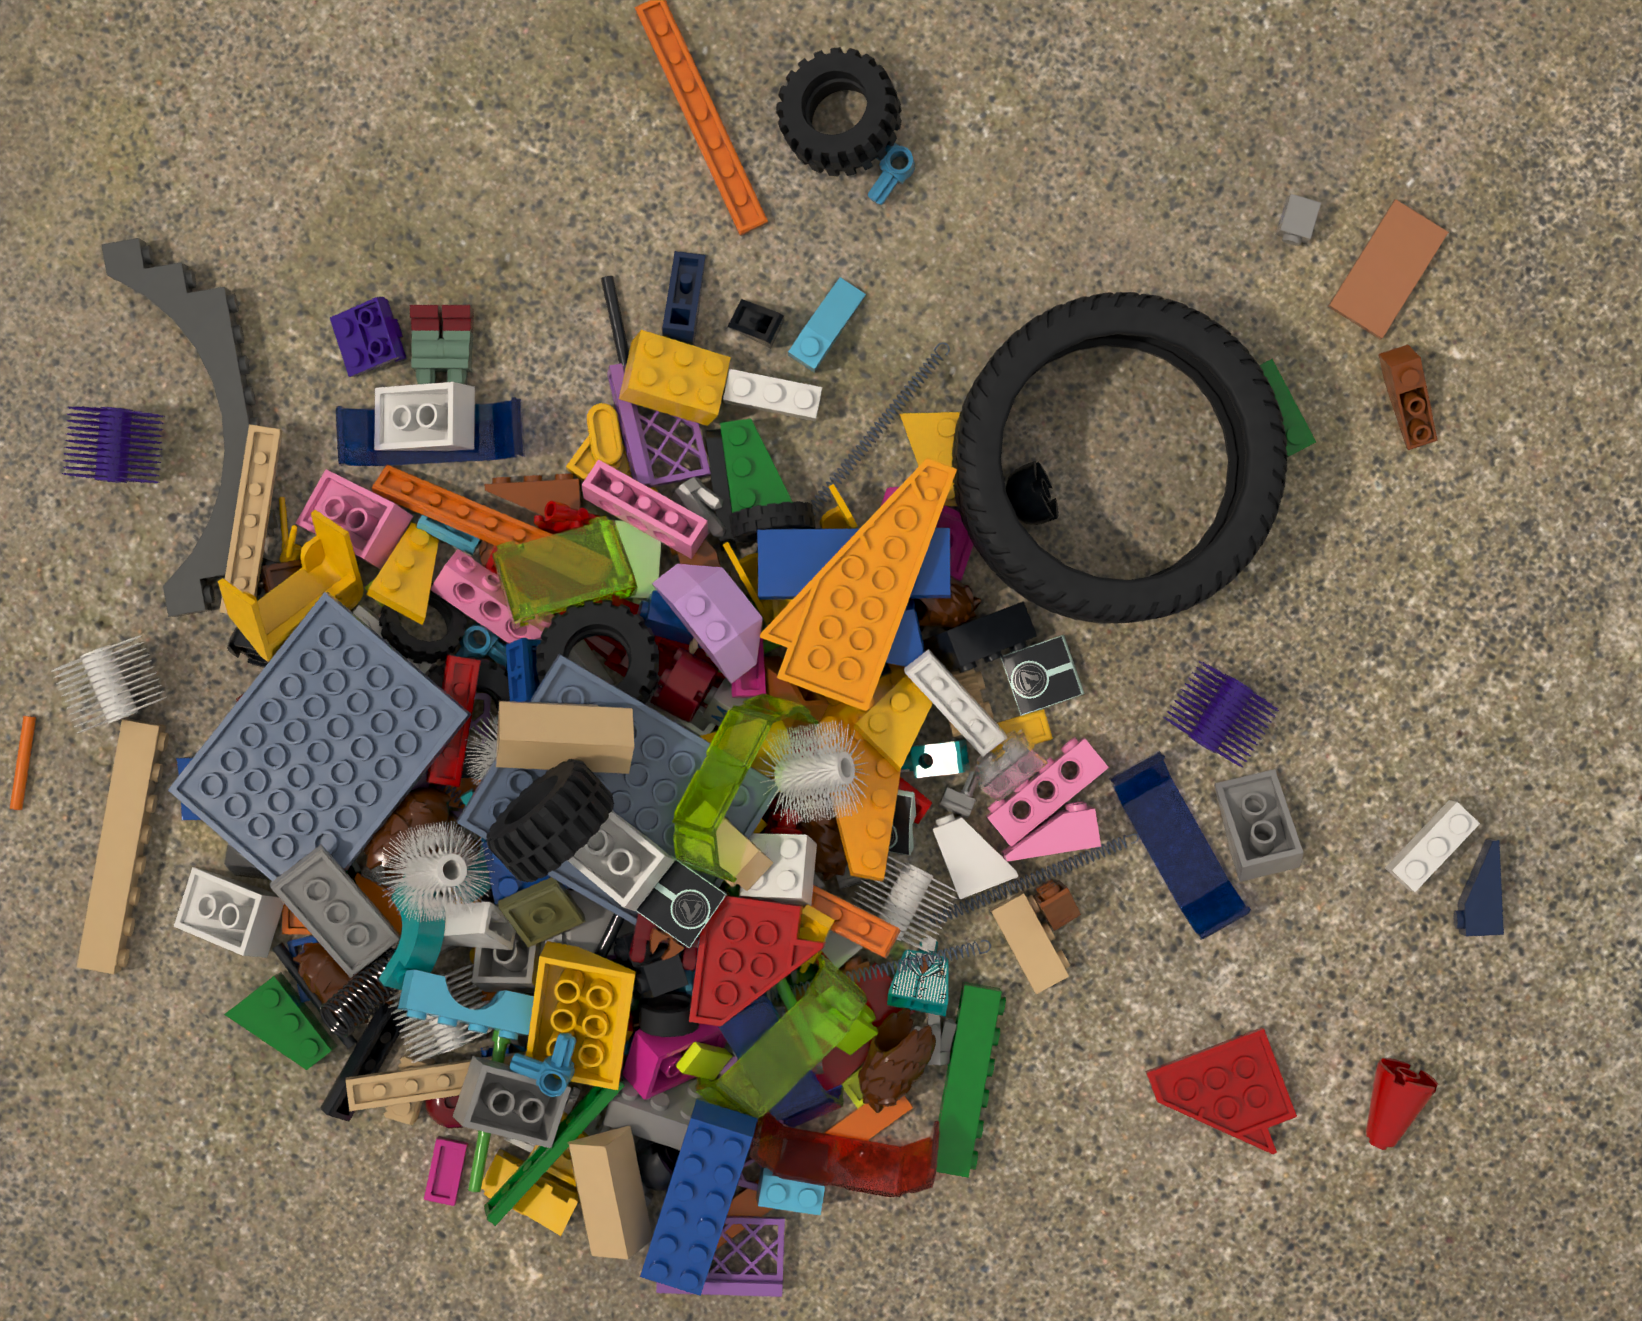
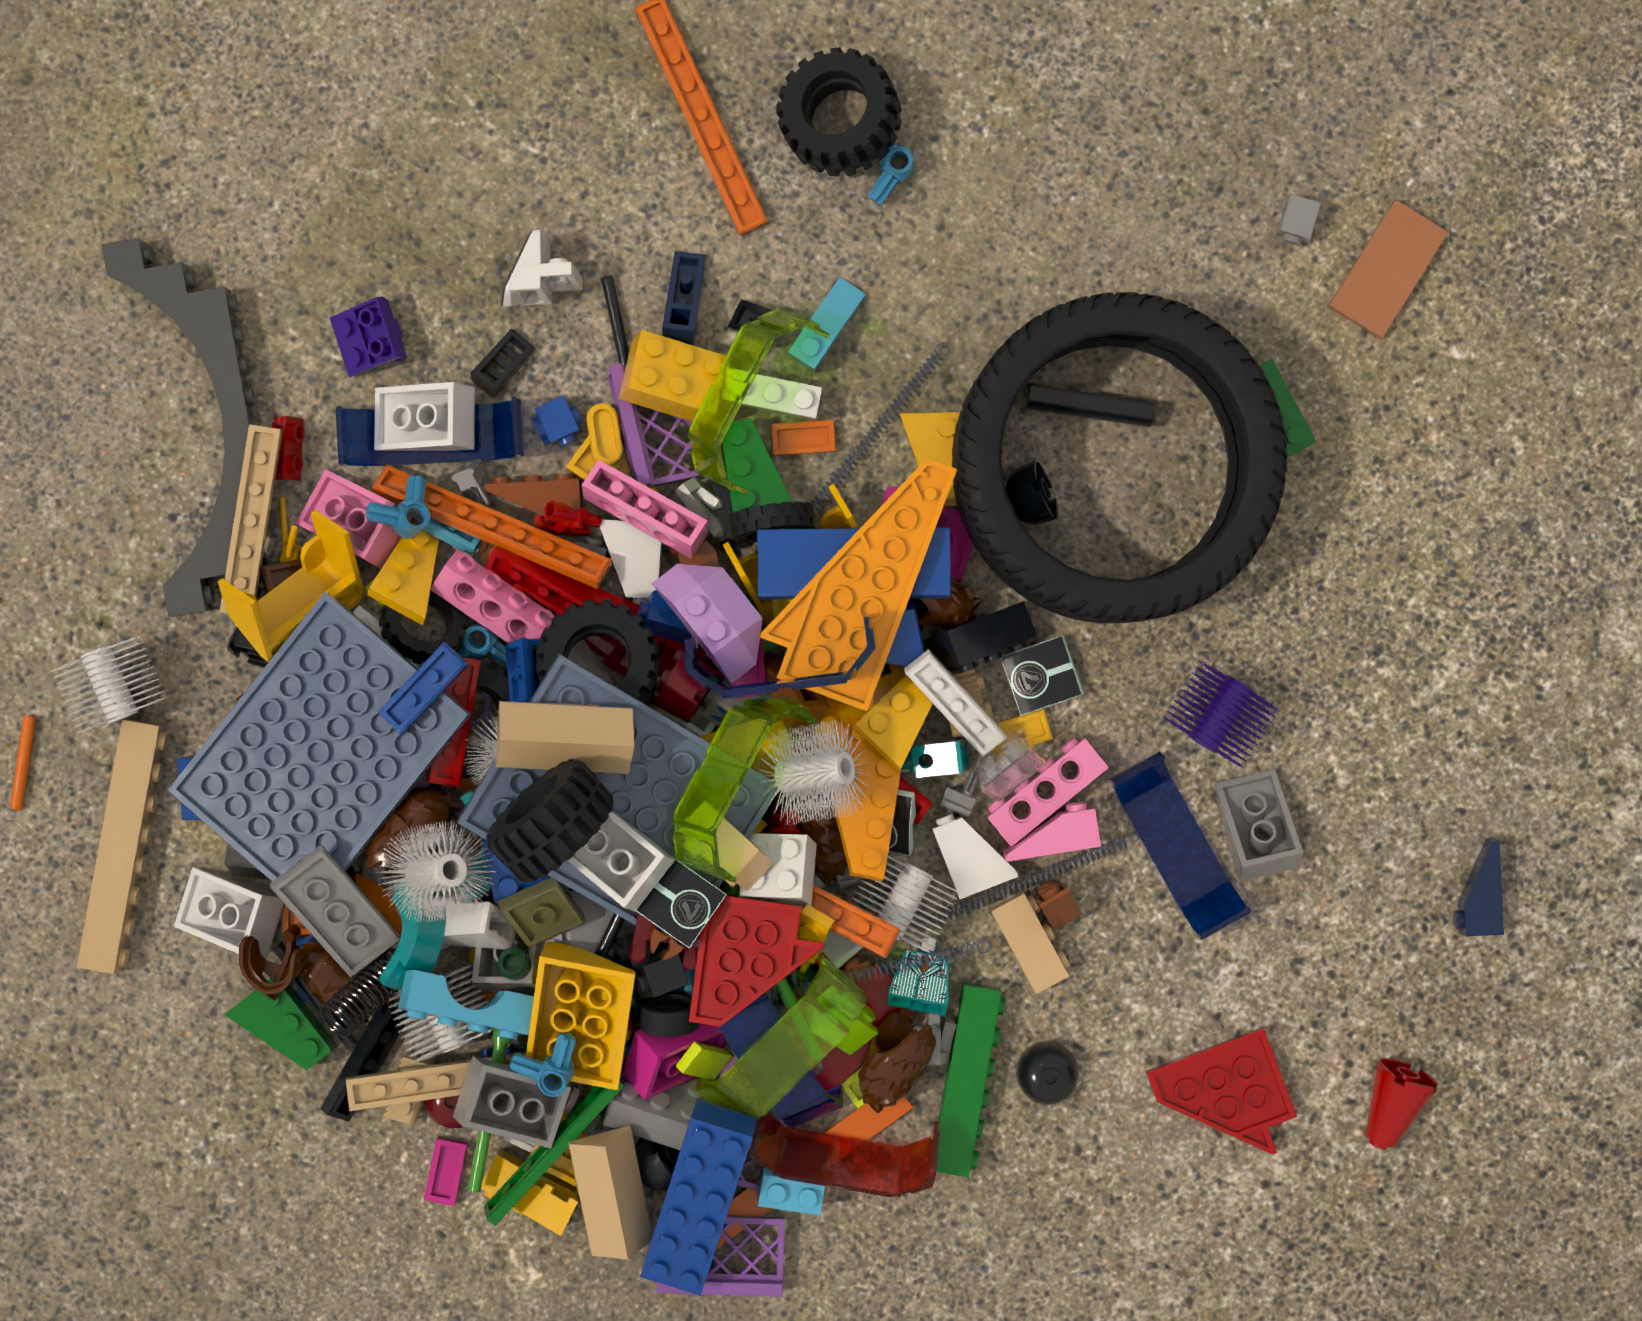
(113, 444): dark purple piece -> none
(254, 964): none -> reddish brown helmet
(290, 457): none -> red hinge
(397, 516): none -> dark azure axle
(423, 688): none -> blue tile
(439, 354): sand green hips -> none
(471, 476): none -> light grey piece
(502, 380): none -> black slope
(514, 963): none -> dark green tile
(537, 275): none -> white piece
(557, 422): none -> blue brick
(563, 571): clear neon green windscreen -> none
(710, 682): none -> clear blue windscreen
(732, 386): none -> clear neon green windscreen
(803, 437): none -> orange tile
(1047, 1073): none -> black cylinder
(1090, 405): none -> black brick
(1409, 395): dark orange slope -> none
(1432, 845): white brick -> none

